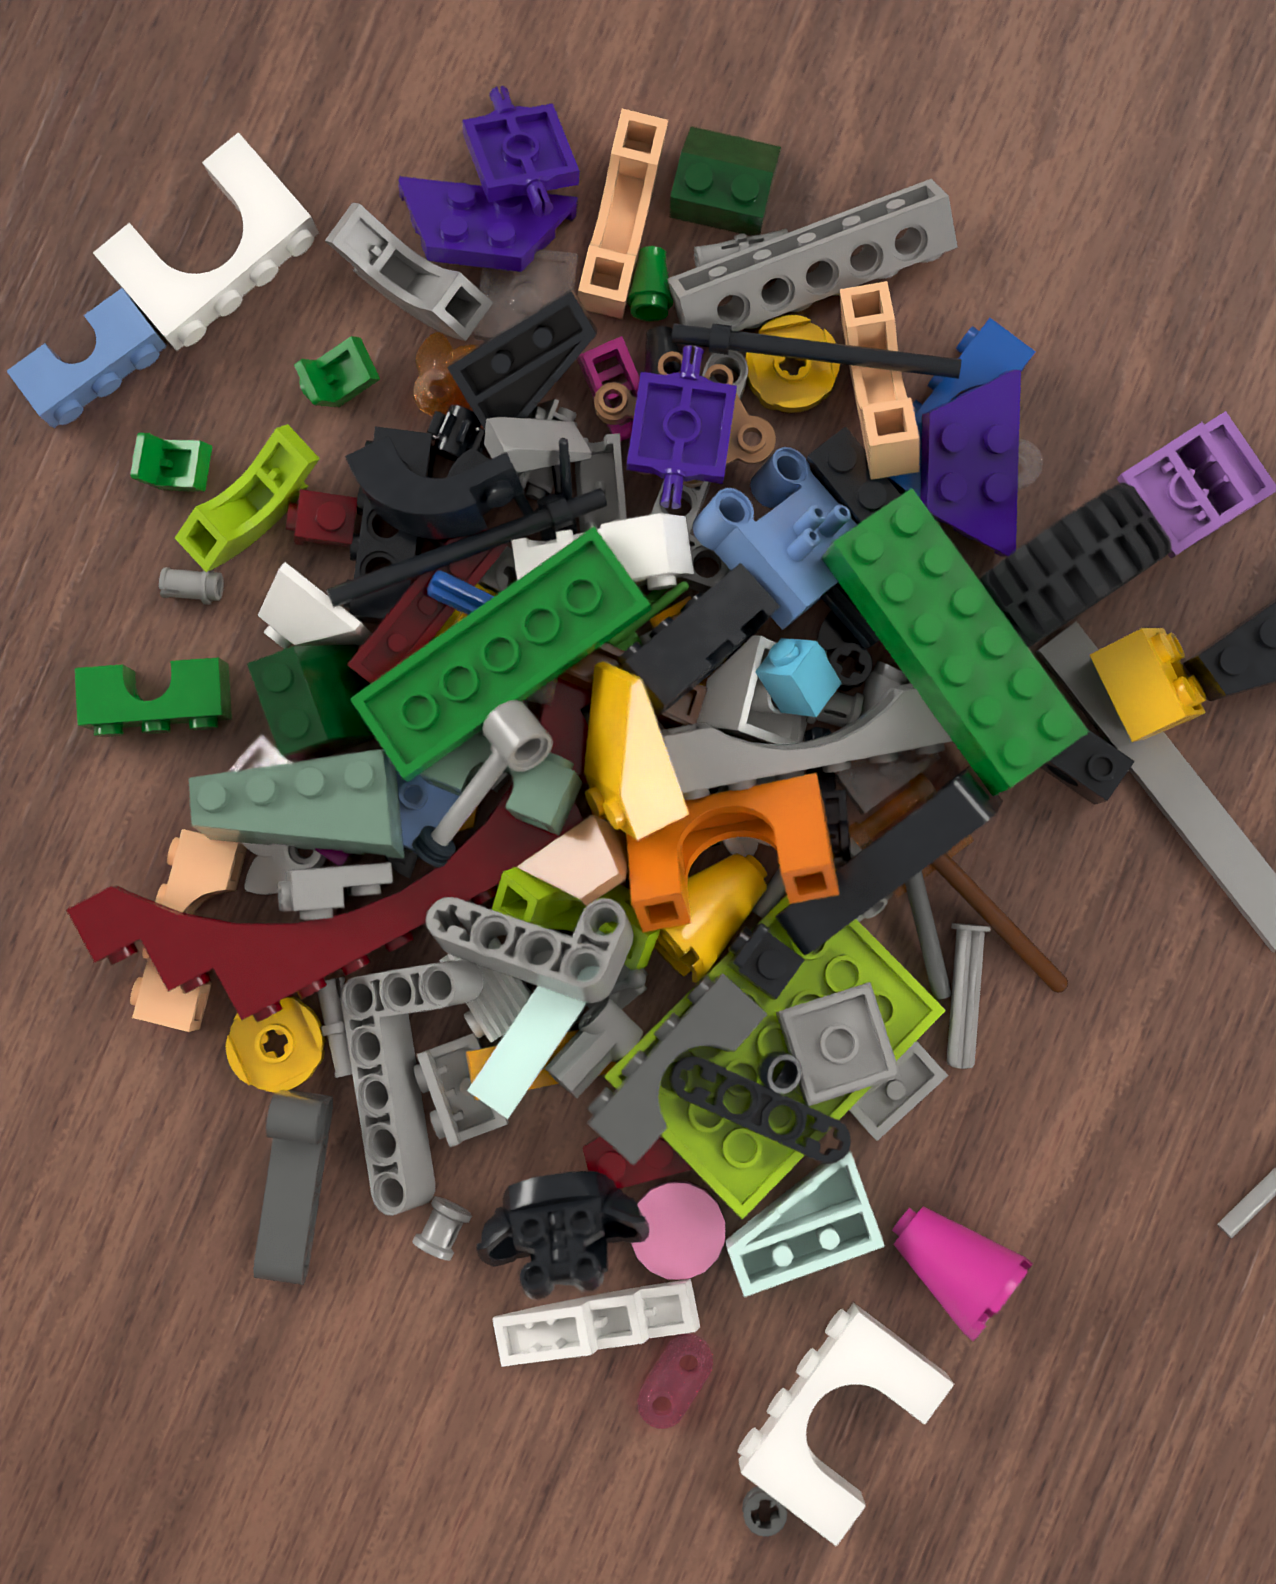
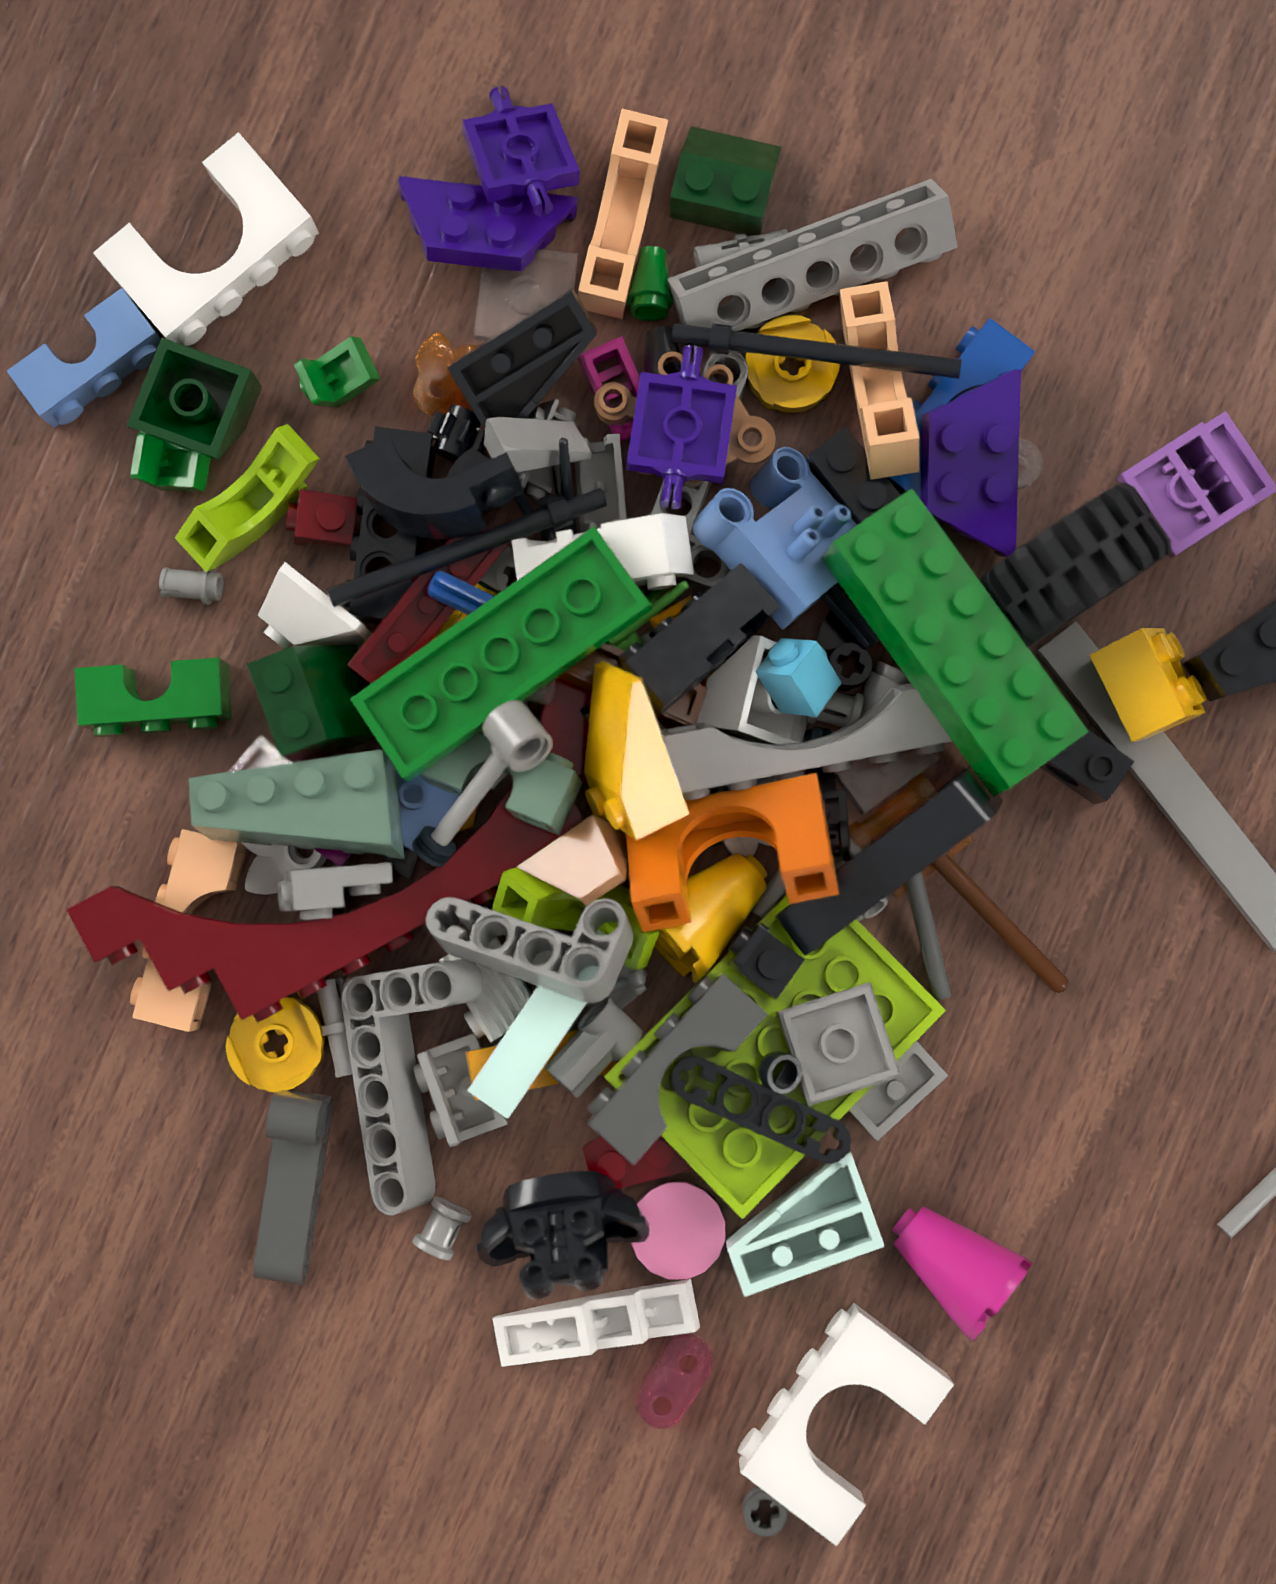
(194, 400): none -> dark green slope
(422, 289): light grey arch -> none
(965, 994): light grey axle -> none

